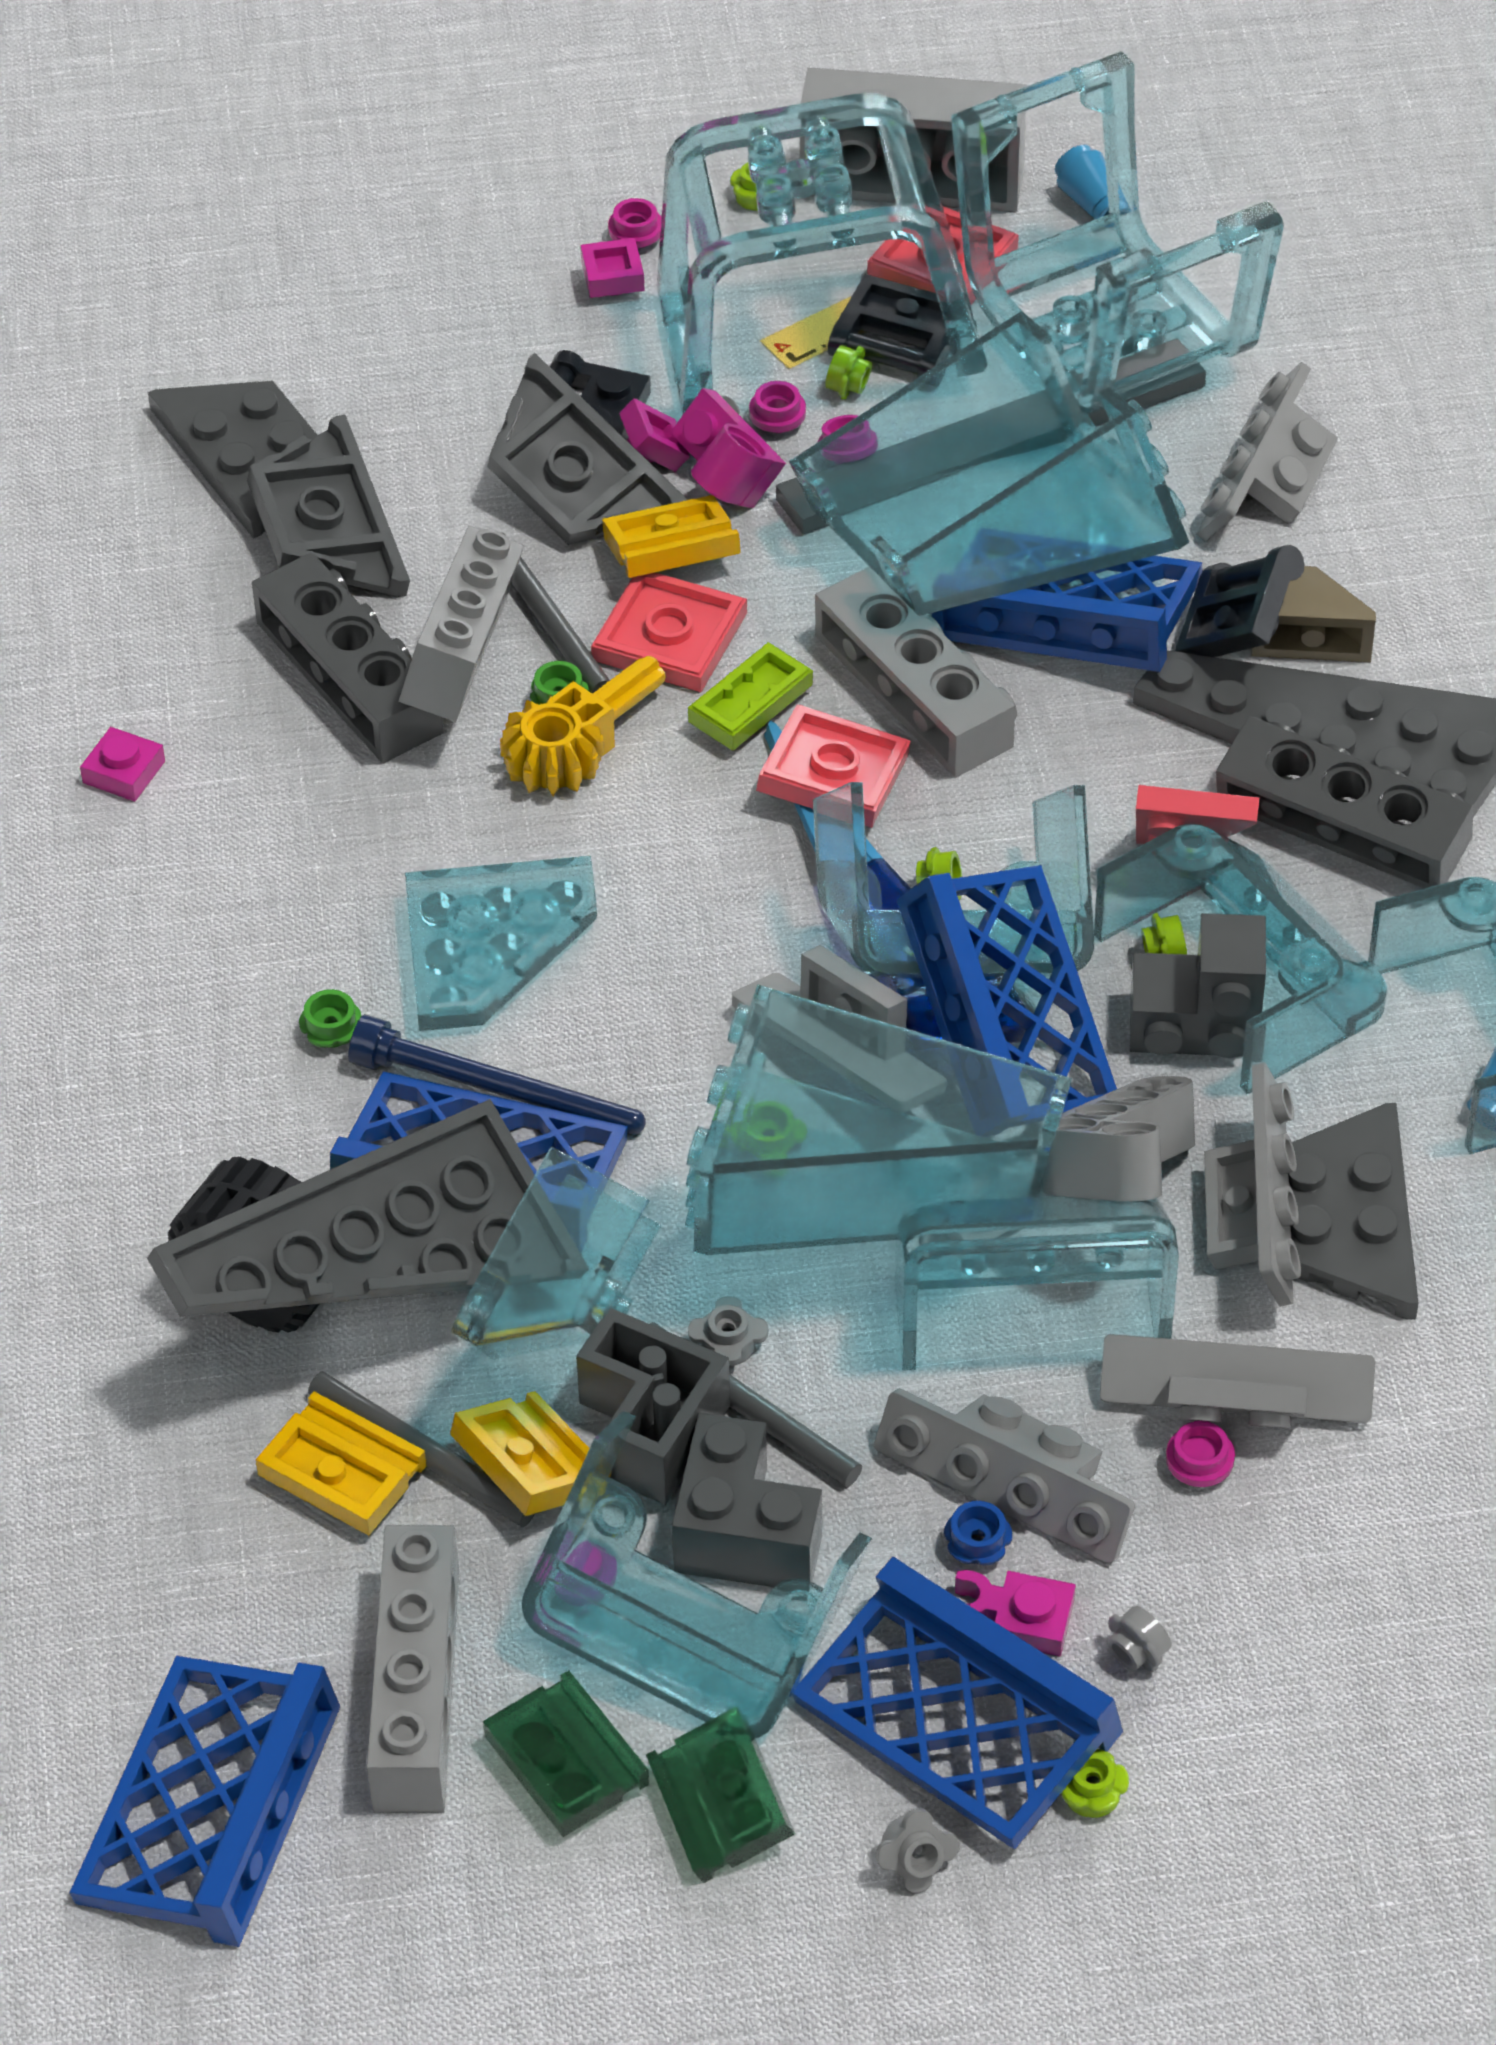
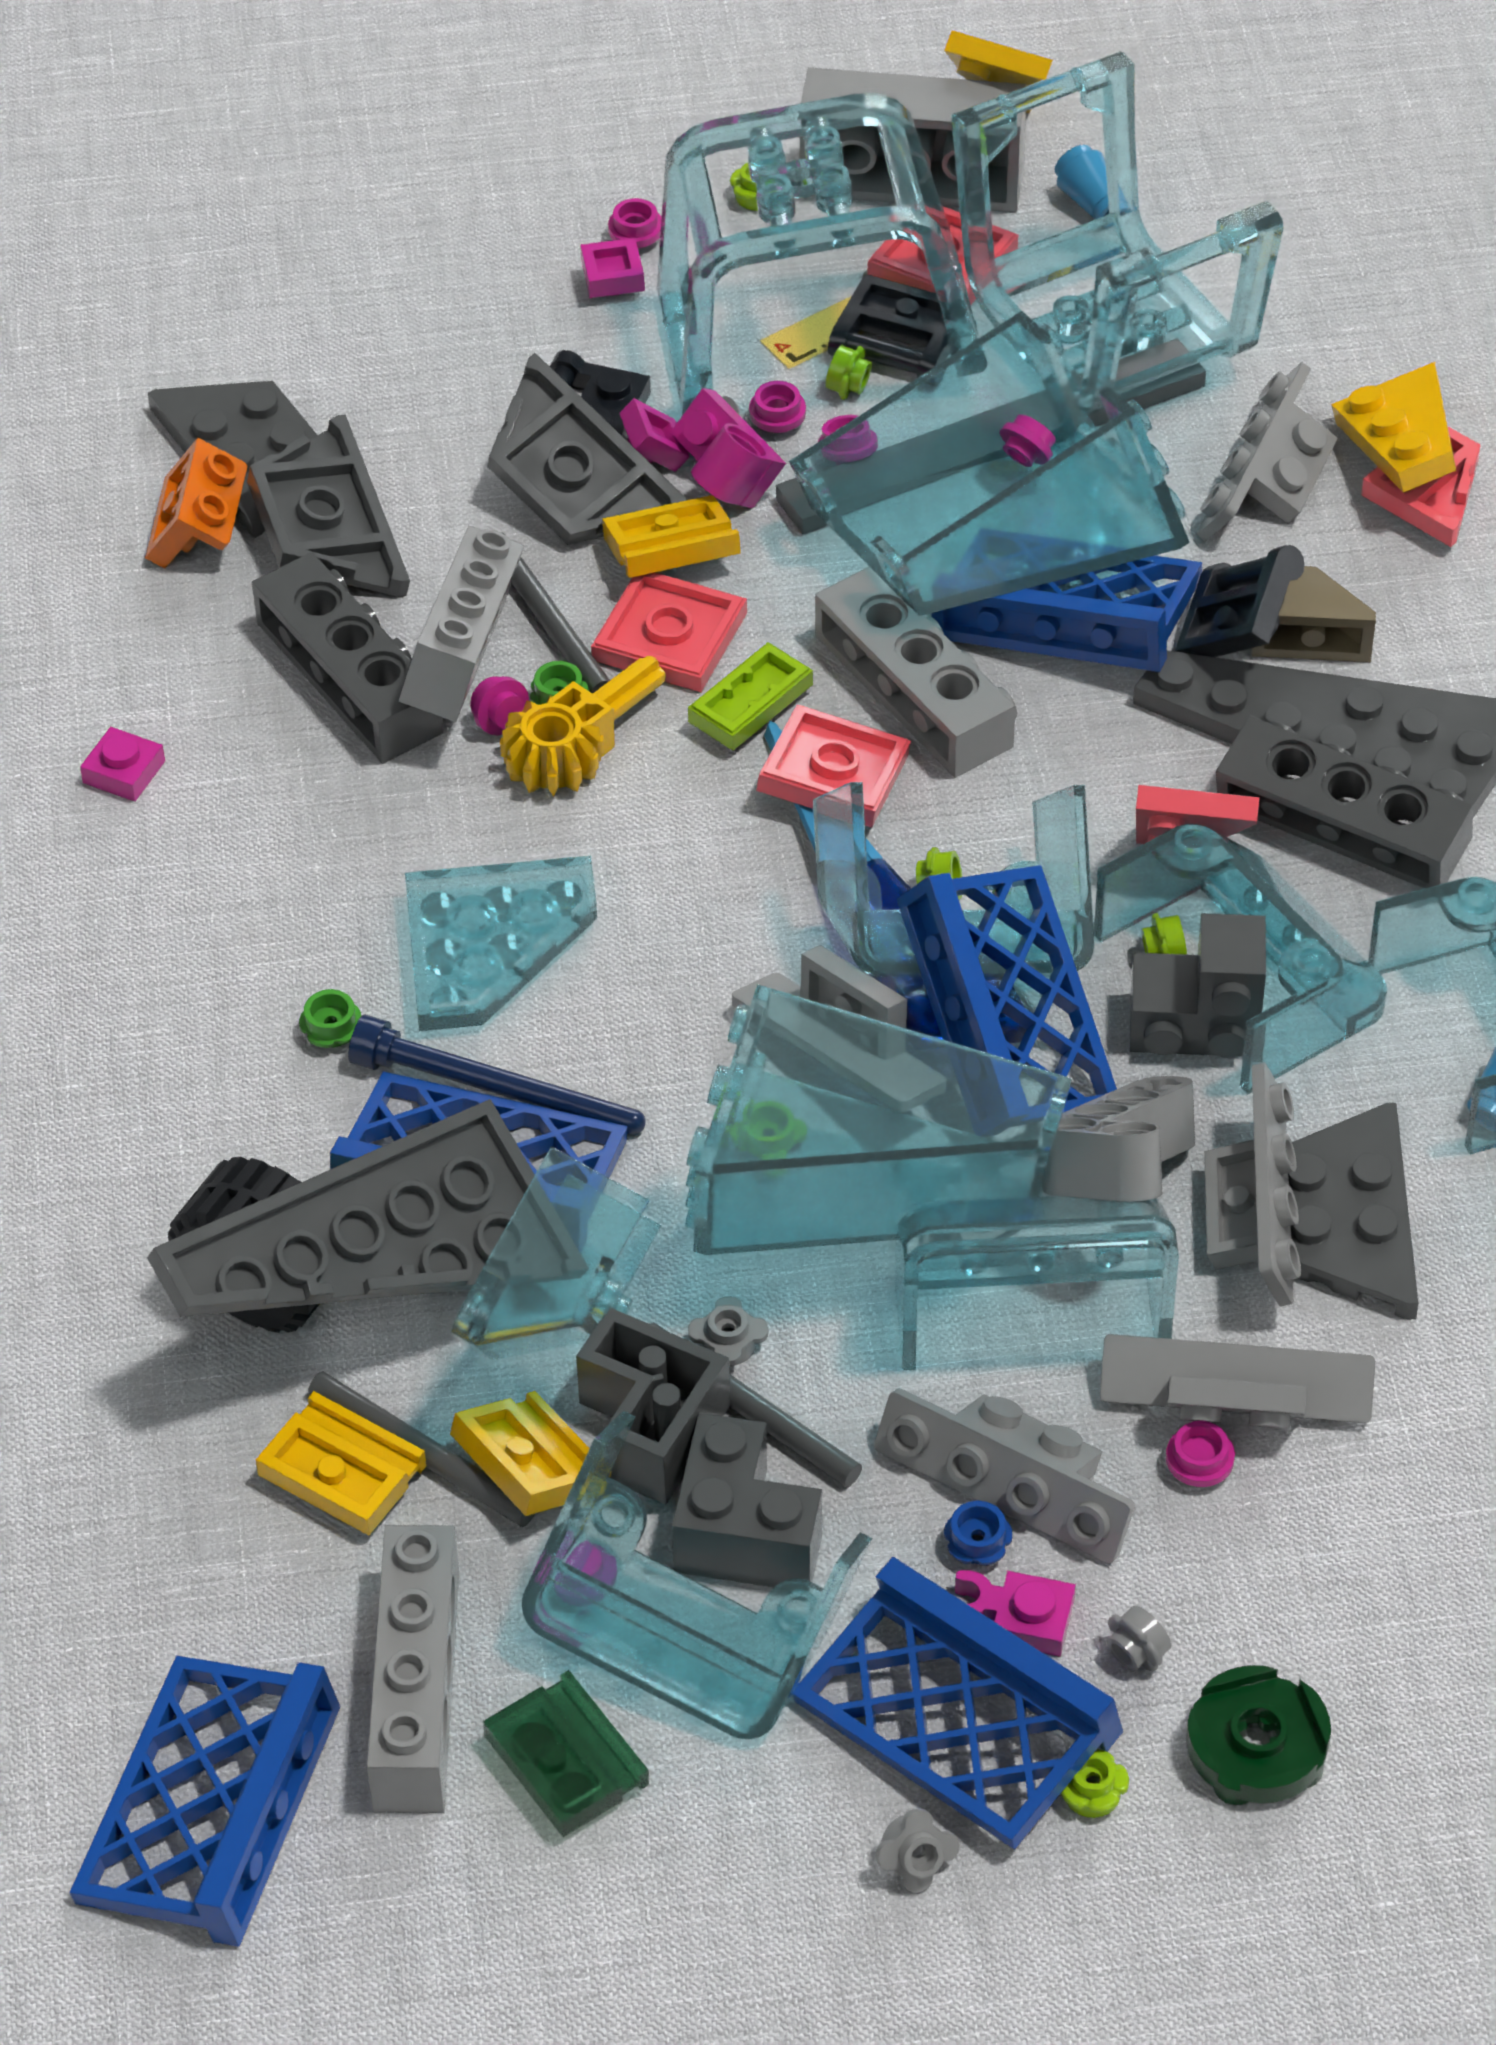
(196, 502): none -> orange bracket
(495, 700): none -> dark pink plate
(720, 1794): clear green plate -> none
(994, 62): none -> yellow wing
(1027, 441): none -> dark pink plate
(1250, 1771): none -> dark green plate
(1401, 427): none -> yellow wing
(1436, 505): none -> coral wing

